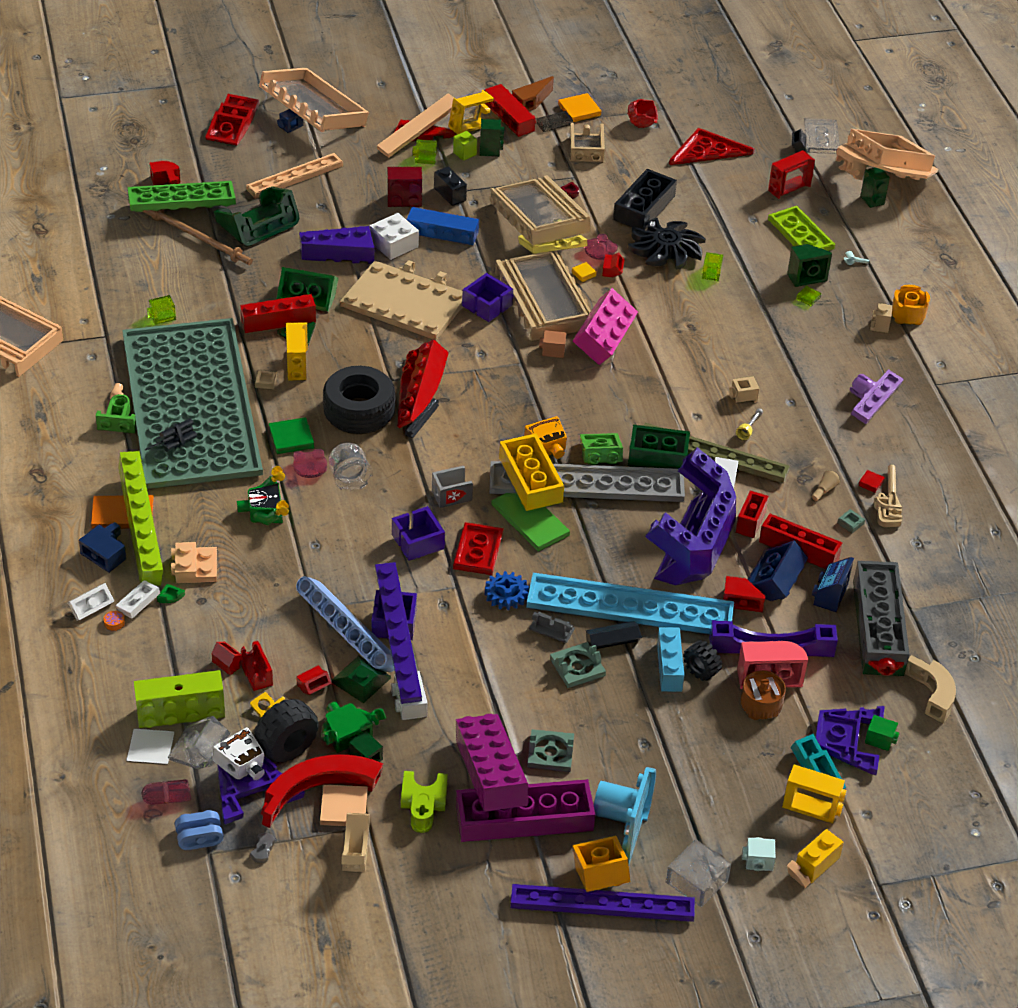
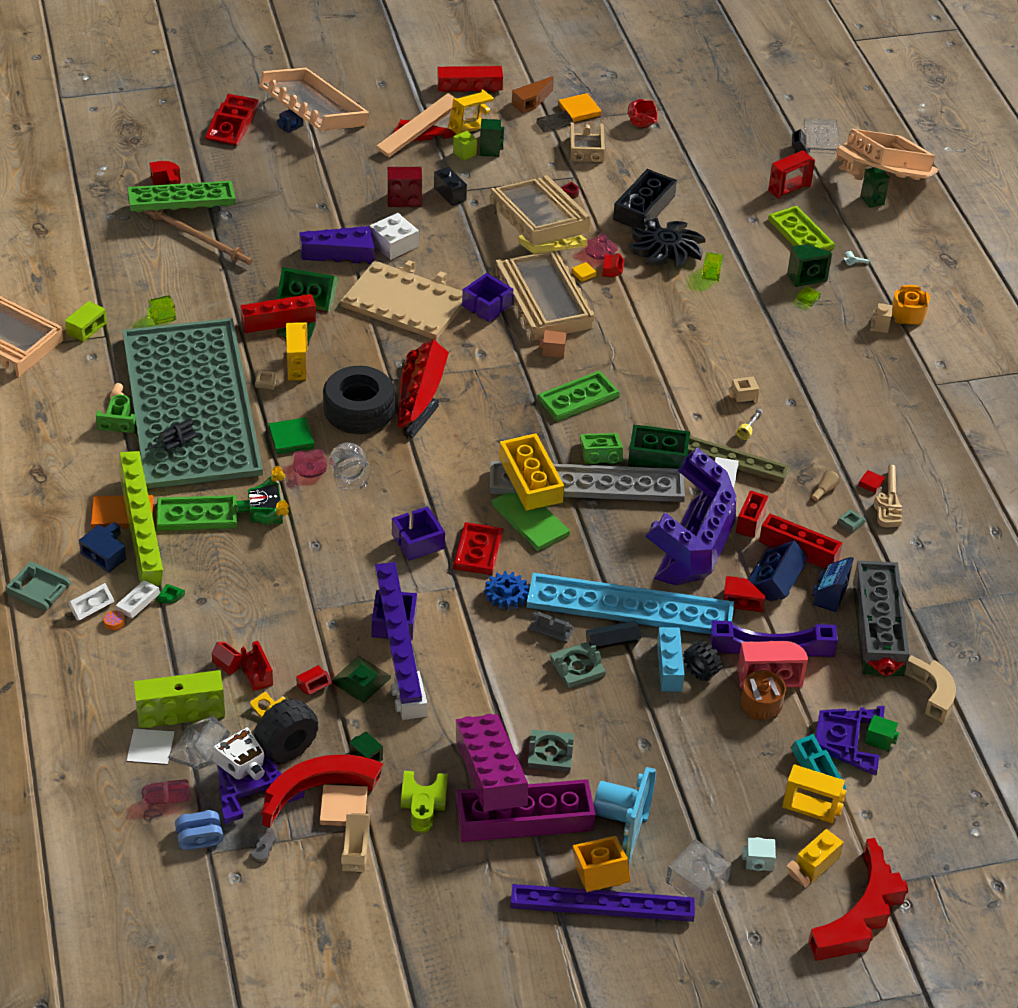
(41, 590): none -> sand green container
(86, 321): none -> lime brick
(194, 563): light nougat plate -> none
(196, 512): none -> bright green tile
(275, 215): dark green windscreen -> none
(296, 174): light nougat tile -> none
(338, 615): light blue beam -> none
(347, 722): green torso -> none
(425, 151): clear neon green brick -> none
(444, 225): blue brick -> none
(450, 487): piece -> none
(470, 78): none -> red brick
(511, 110): red brick -> none
(550, 434): light orange torso -> none
(578, 395): none -> bright green tile
(605, 326): dark pink brick -> none
(708, 146): red tile -> none
(853, 930): none -> red arch
(873, 394): medium lavender plate -> none

